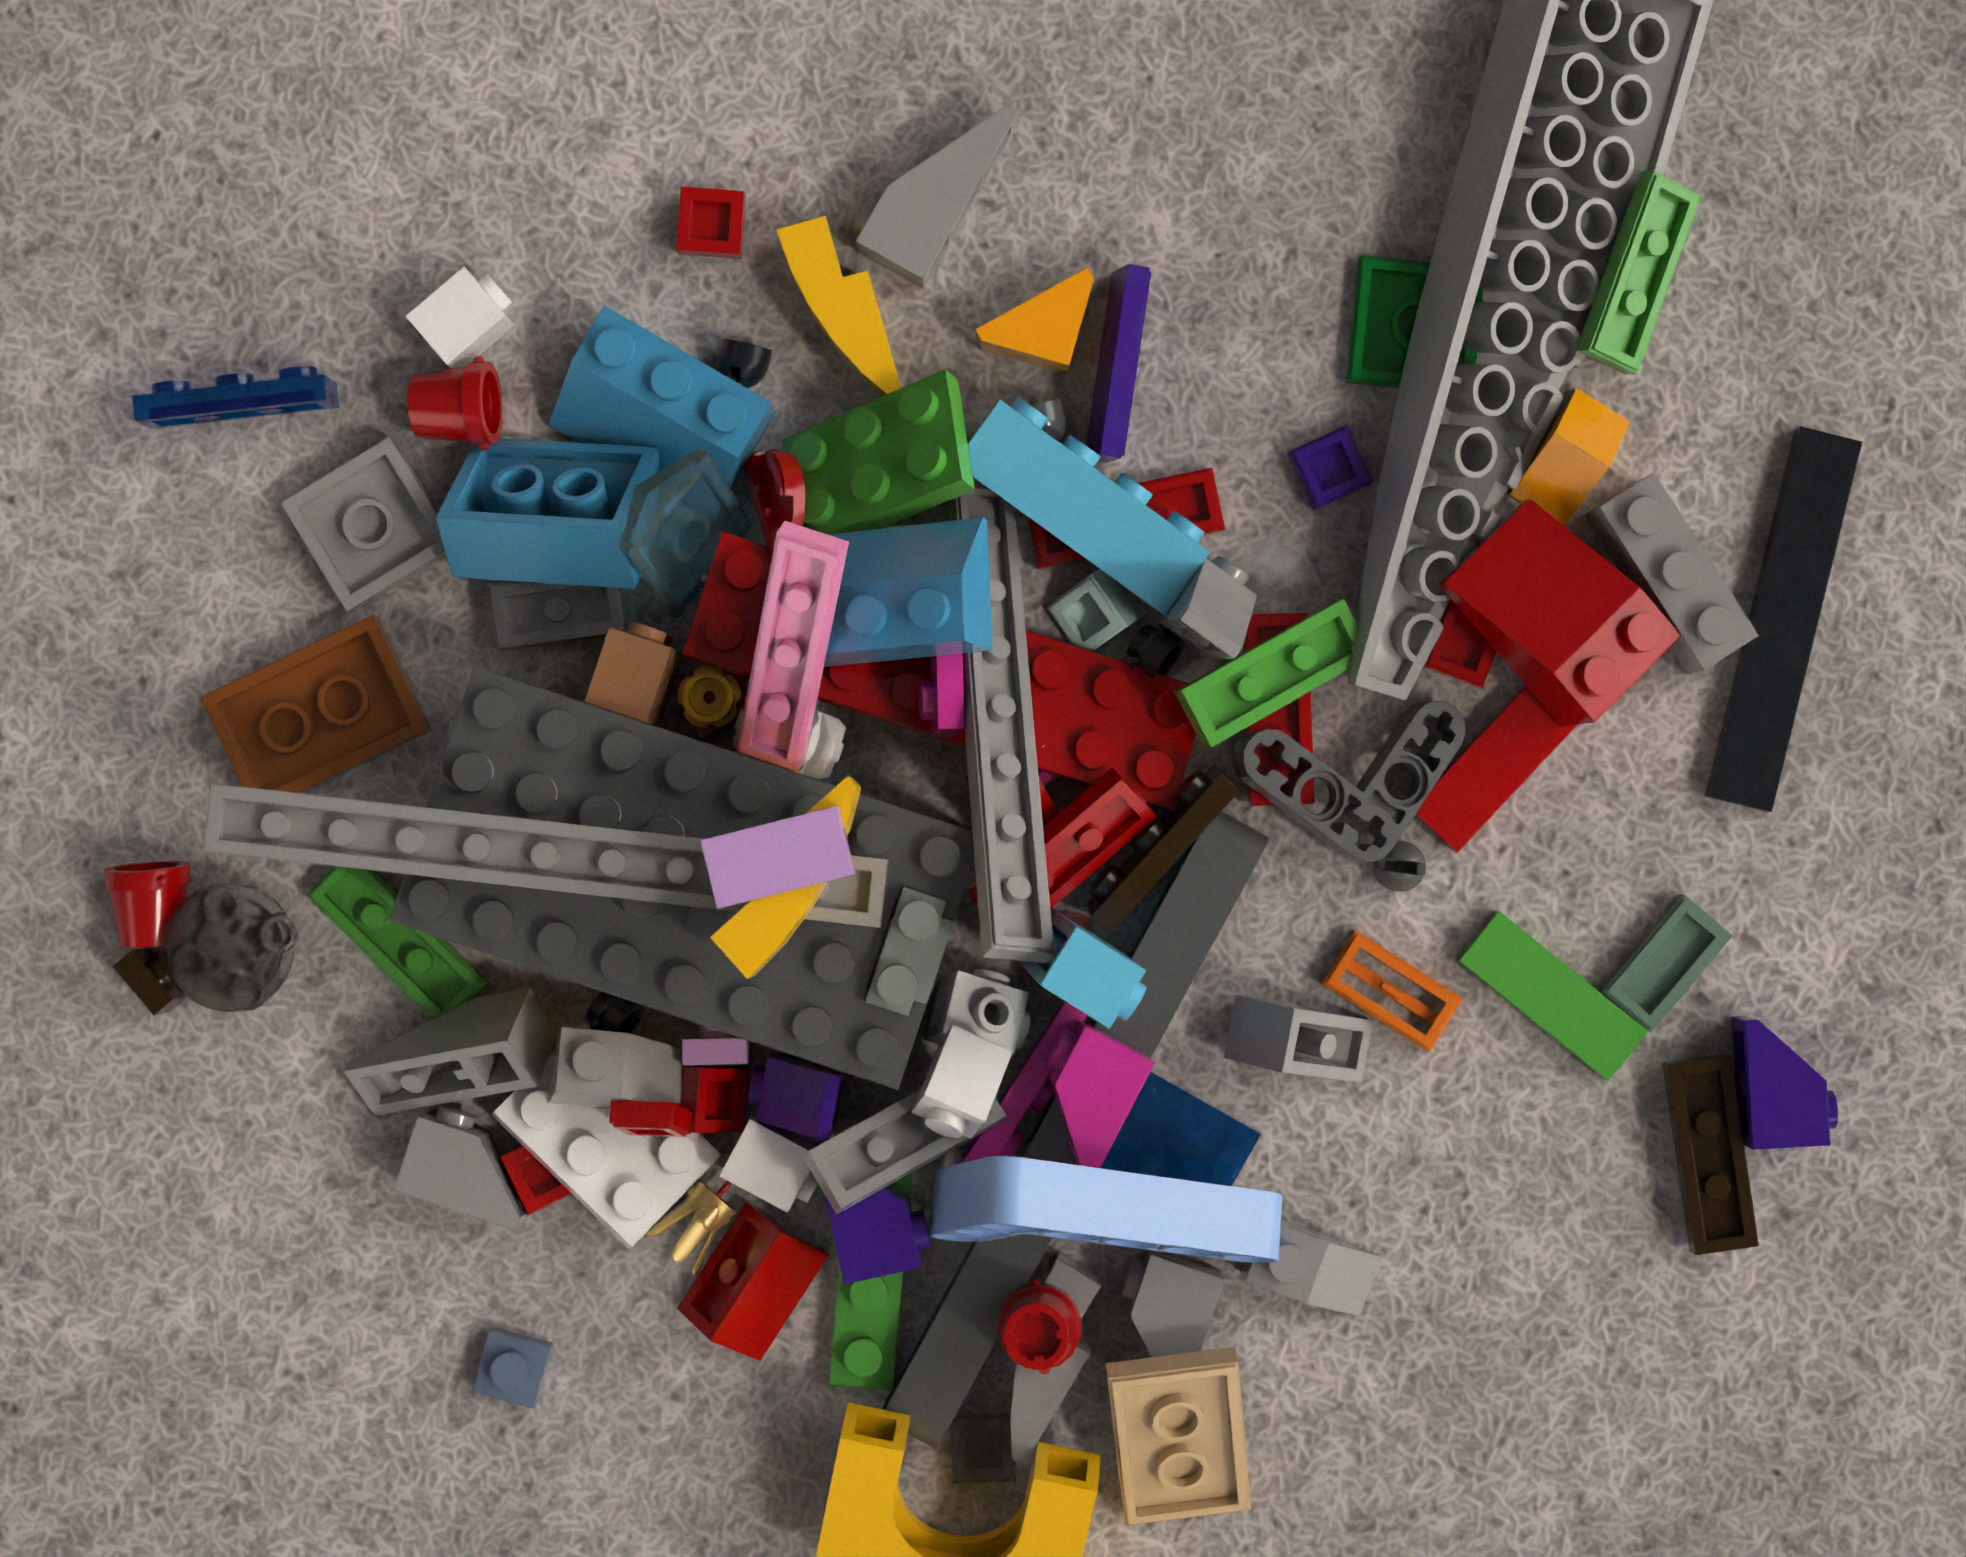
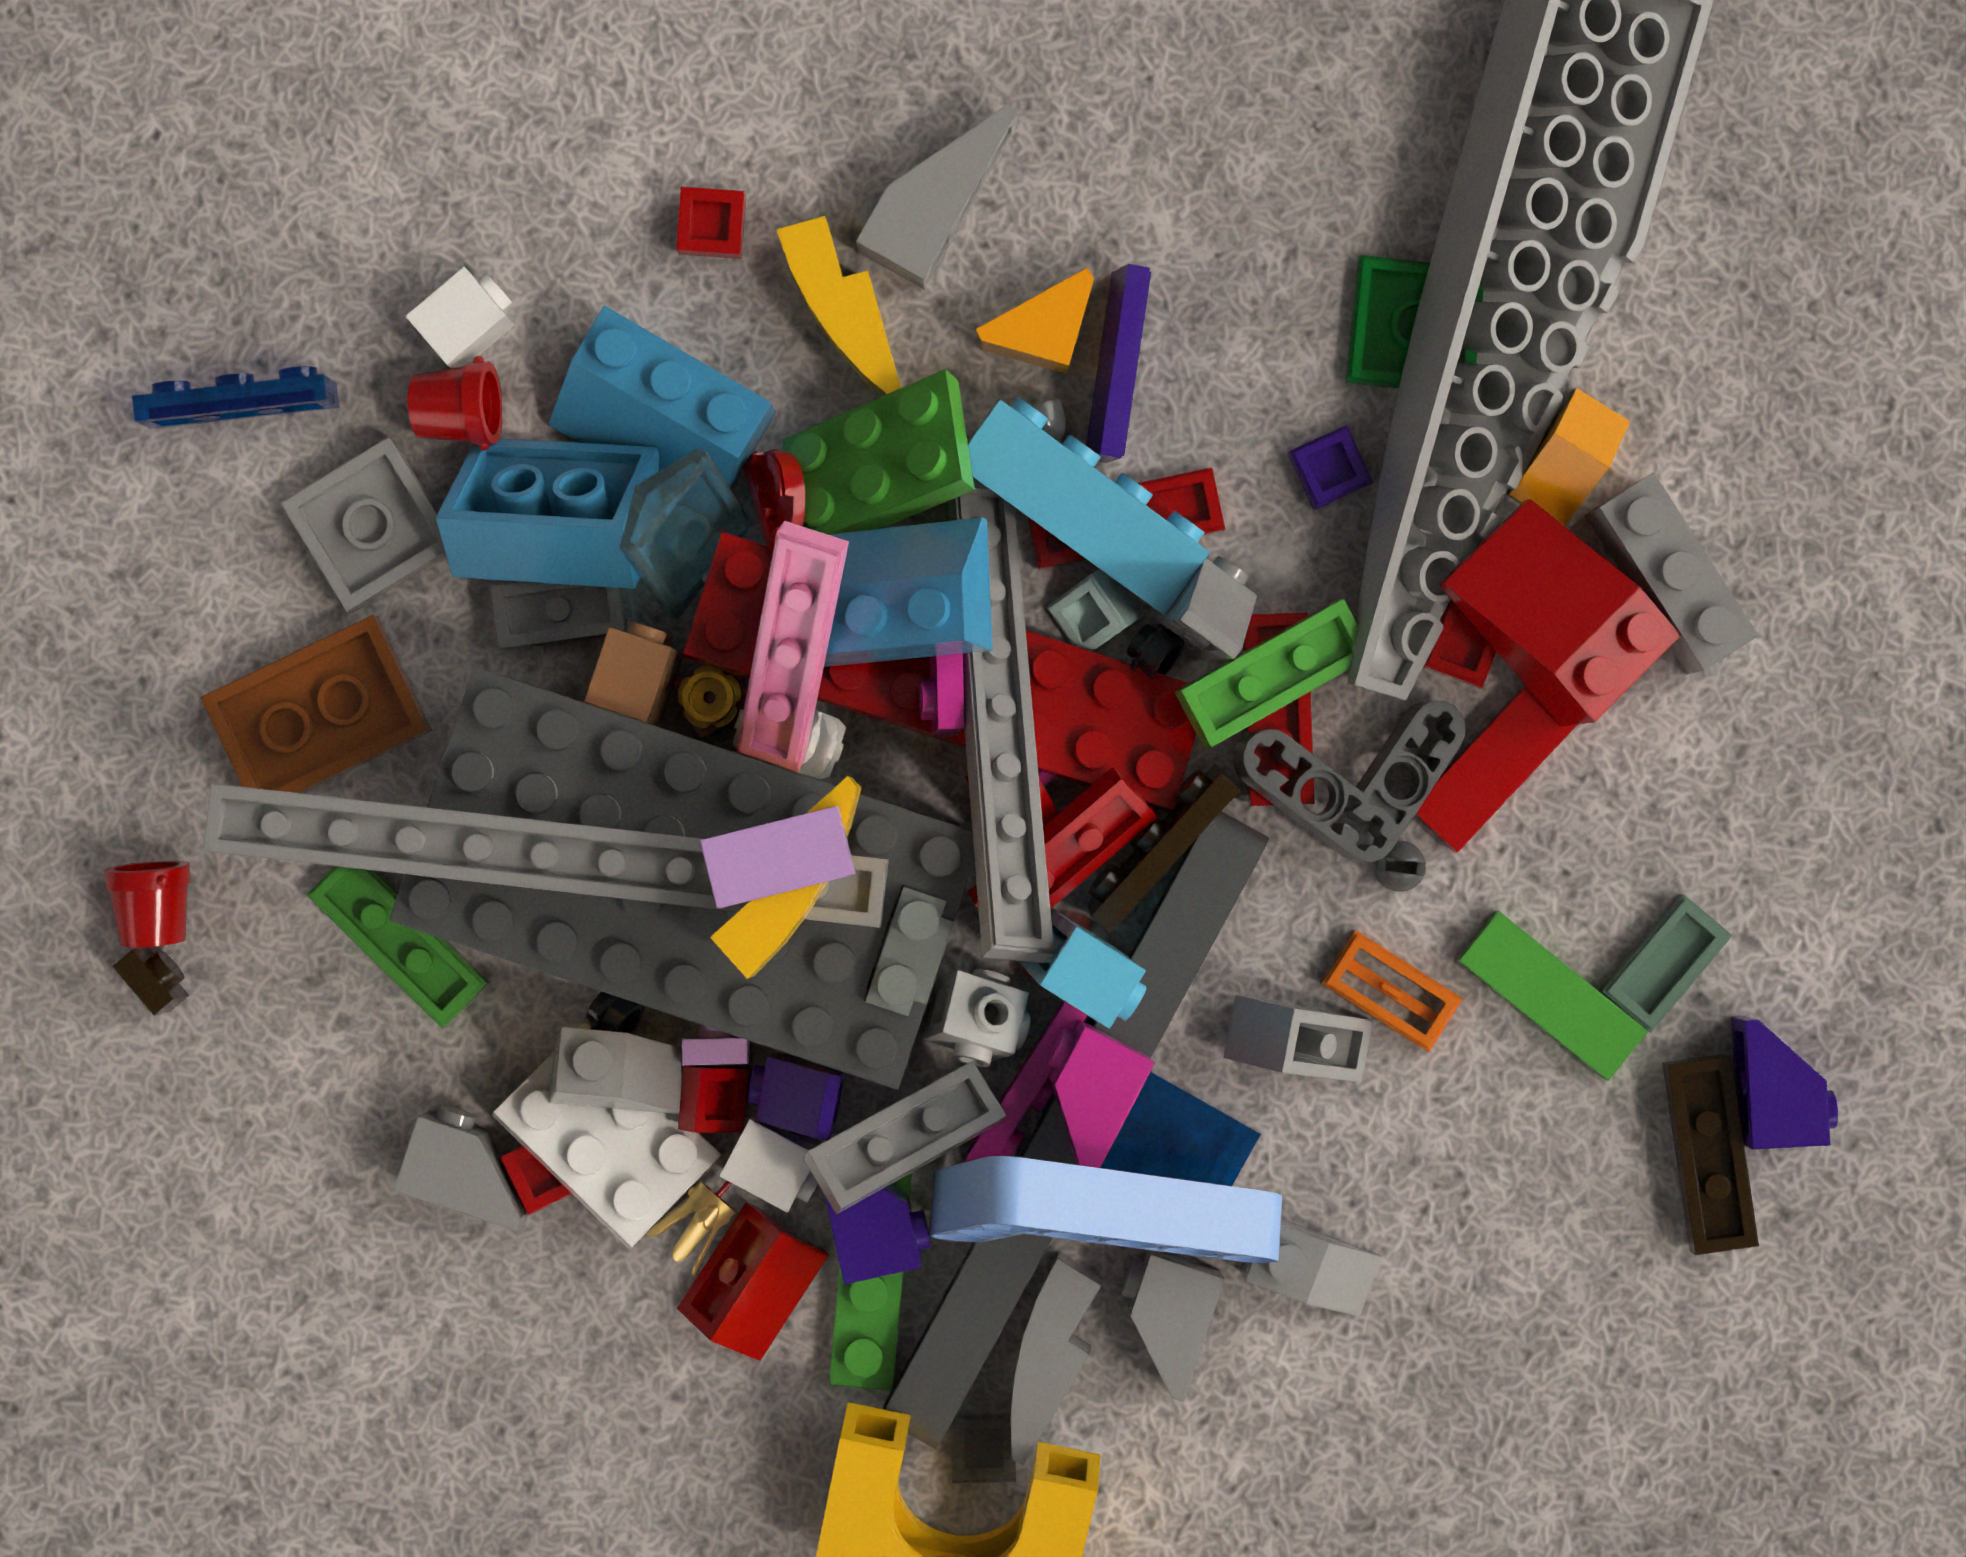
(229, 947): clear smoke tile -> none
(464, 1054): light grey slope -> none
(512, 1367): sand blue plate -> none
(650, 1118): red tile -> none
(744, 362): black hinge -> none
(961, 1083): white brick -> none
(1039, 1326): red piece -> none
(1179, 1435): tan tile -> none
(1638, 272): bright green tile -> none
(1785, 617): black tile -> none

